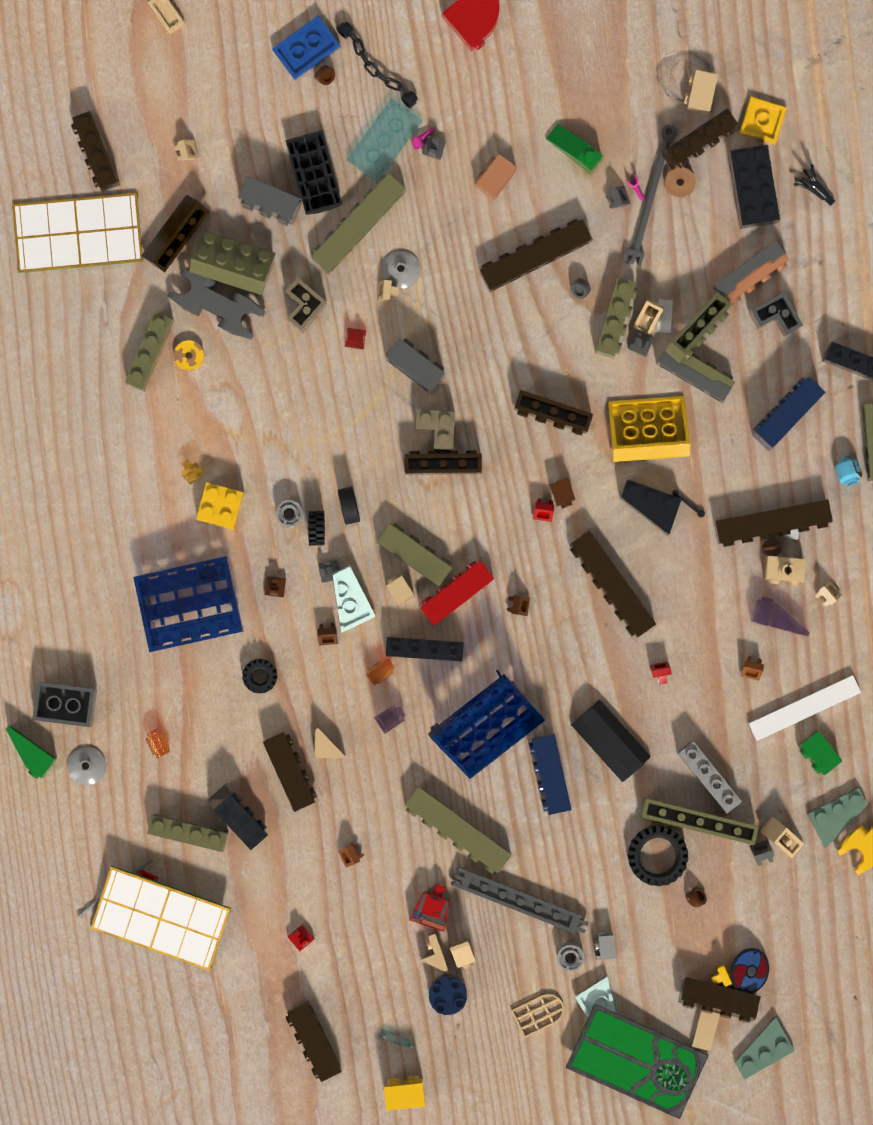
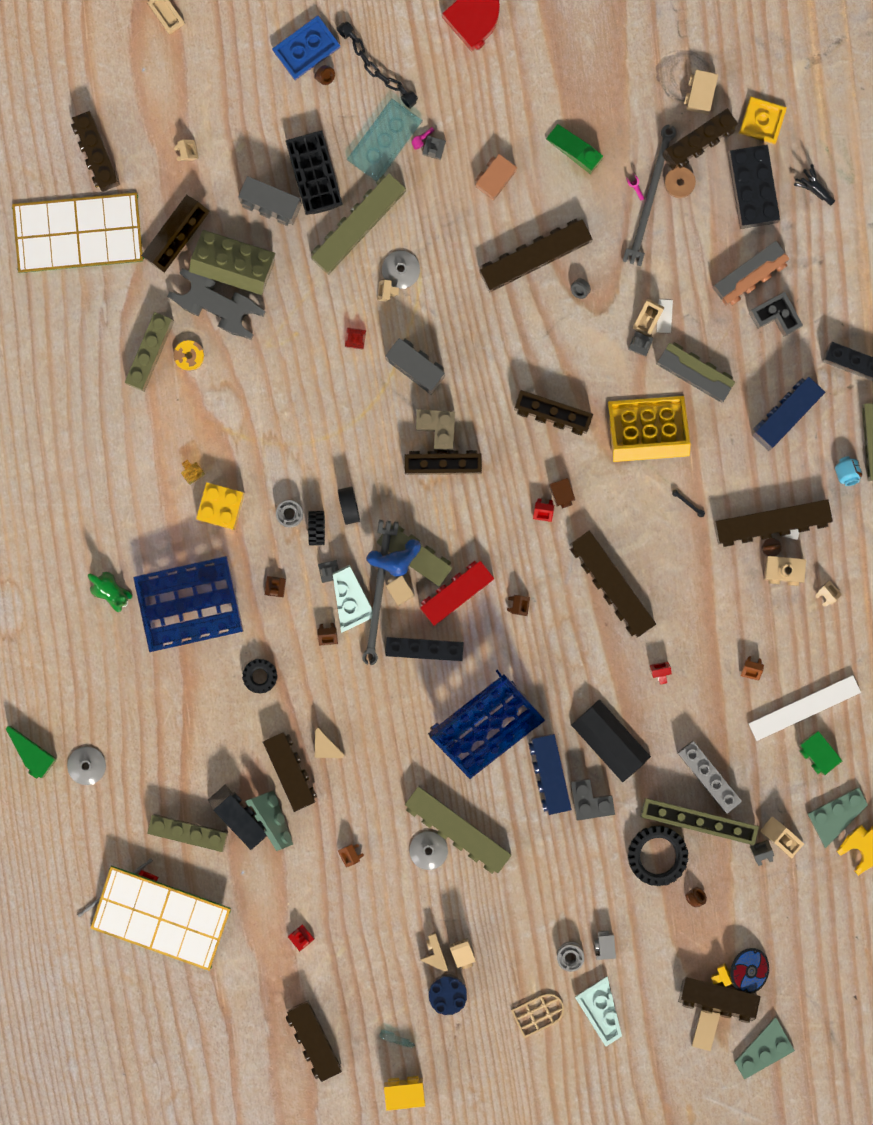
(64, 704): dark grey brick -> none
(106, 588): none -> green animal
(158, 743): clear orange brick -> none
(270, 814): none -> sand green wing
(308, 307): dark tan brick -> none
(380, 671): clear orange brick -> none
(387, 532): none -> dark grey hinge
(390, 718): slope -> none
(396, 562): none -> blue head
(431, 909): torso -> none
(438, 847): none -> light grey dish
(519, 901): dark grey hinge -> none
(588, 806): none -> dark grey brick
(615, 317): olive brick -> none
(619, 196): dark grey tile -> none
(637, 1061): piece -> none
(652, 504): black wedge -> none
(701, 324): olive brick -> none
(774, 616): clear purple slope -> none

